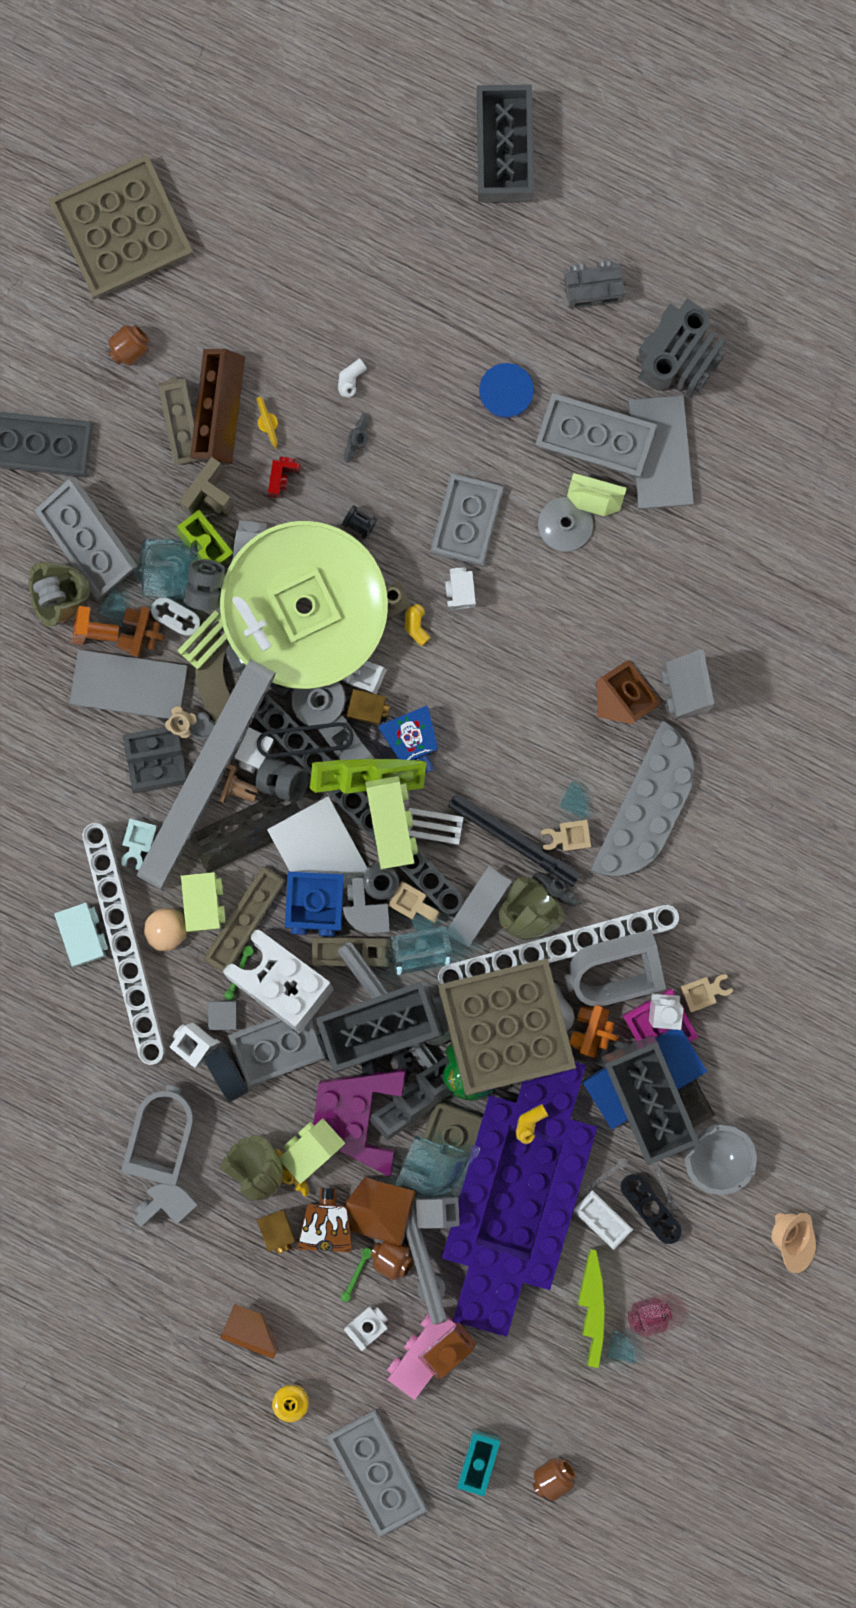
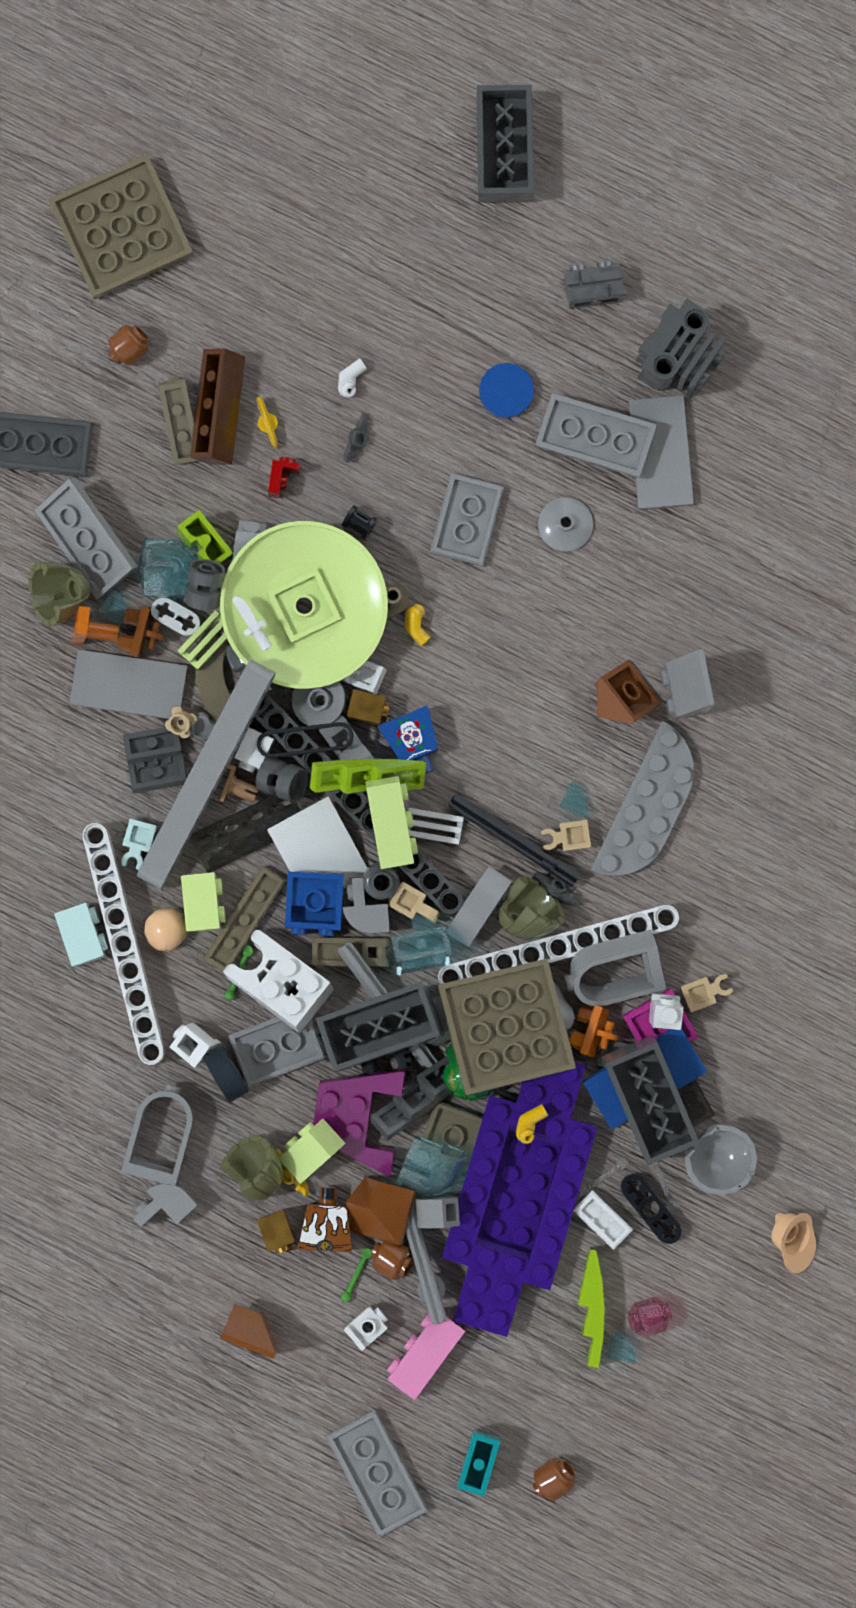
(49, 592): light grey wheel -> none
(204, 490): dark tan bracket -> none
(222, 1015): light grey tile -> none
(297, 1395): yellow head -> none
(448, 1351): dark orange torso -> none
(456, 1190): clear hinge -> none
(460, 589): white brick -> none
(595, 495): yellowish green slope -> none

